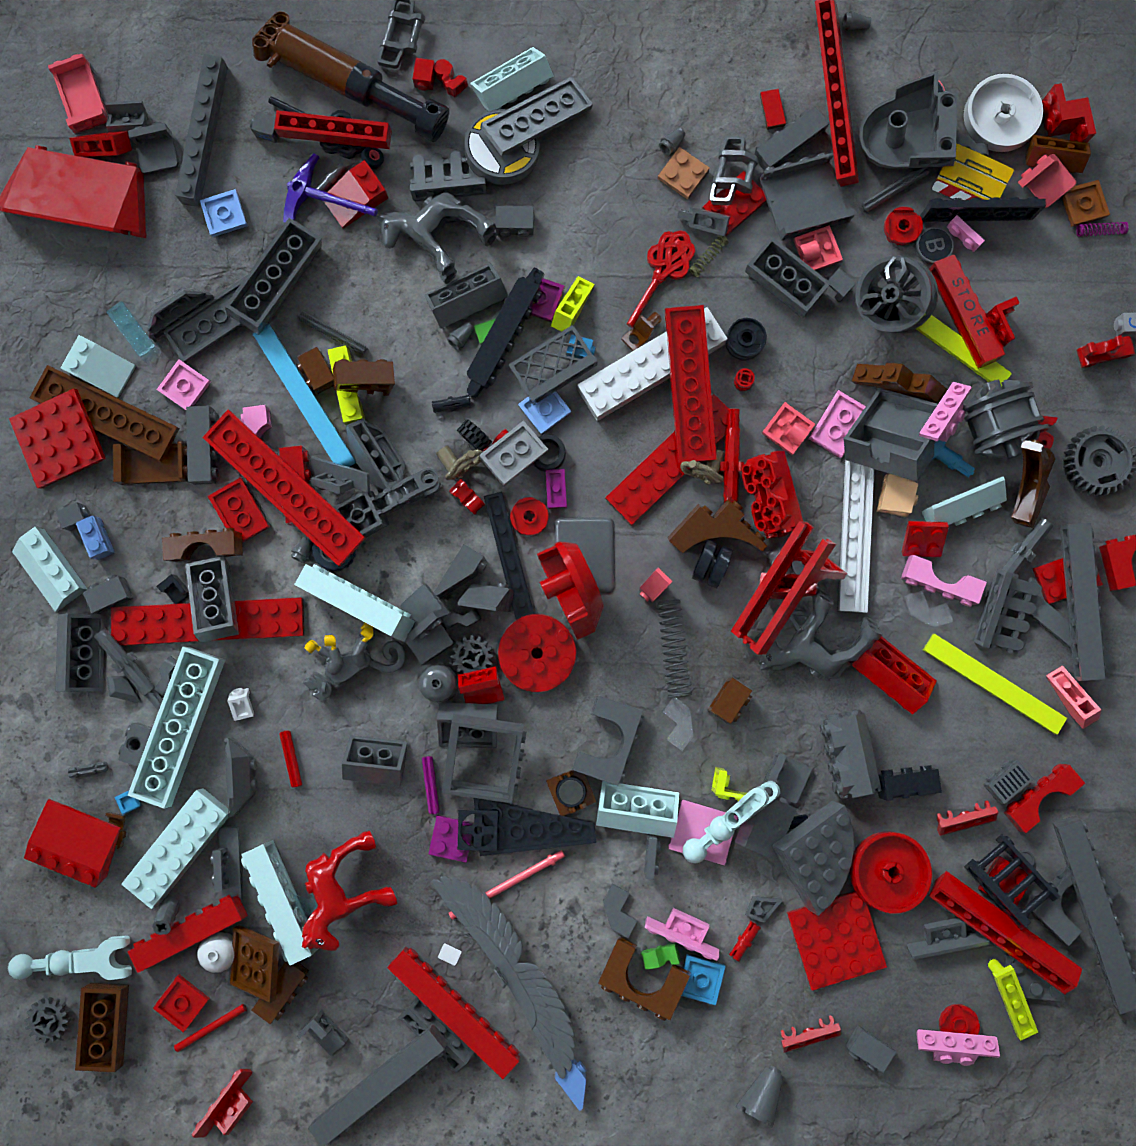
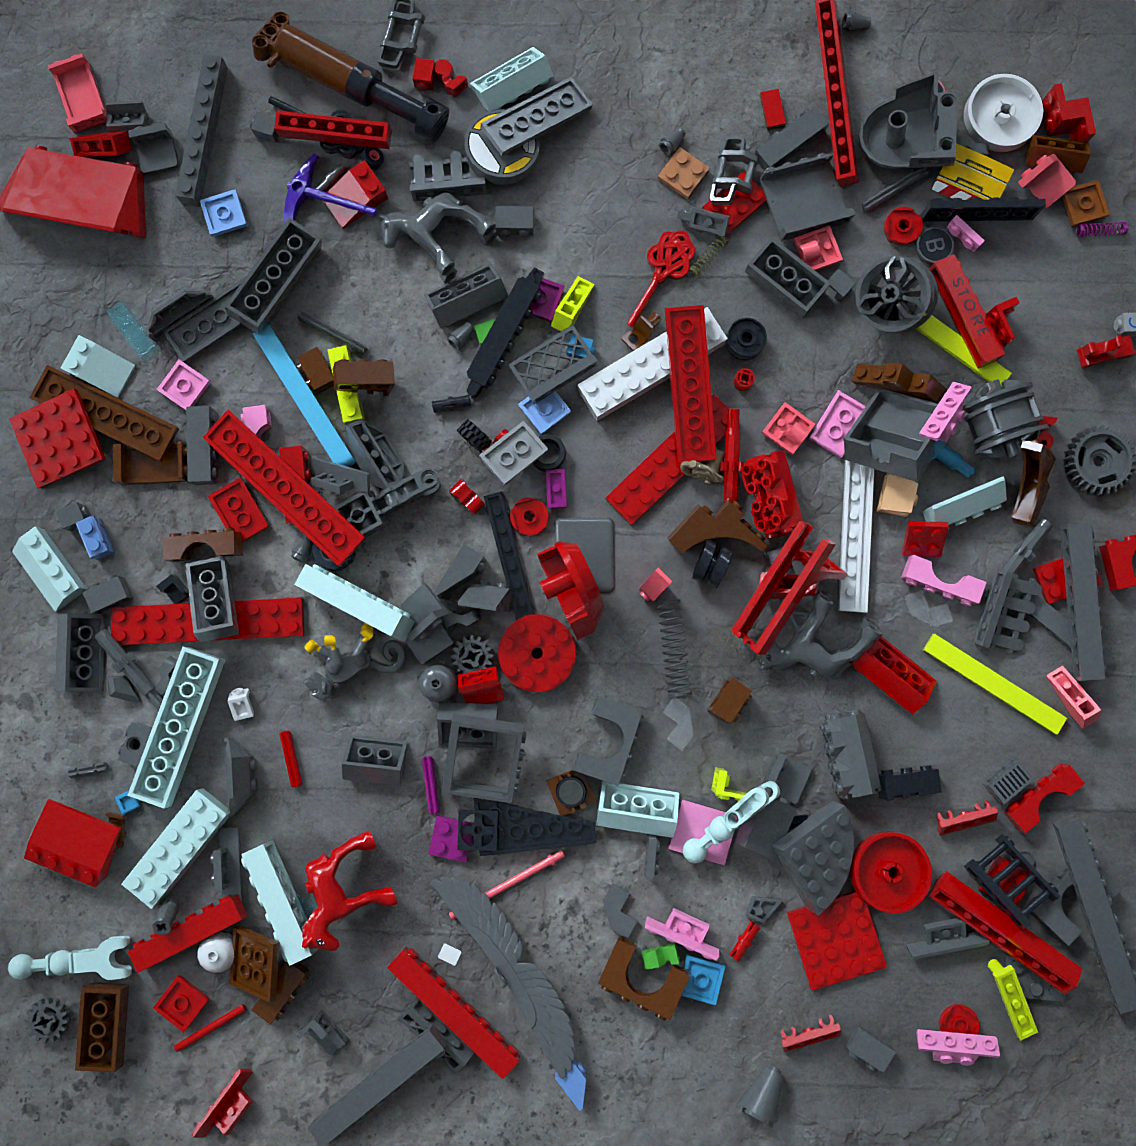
(454, 466): dark tan piece -> none

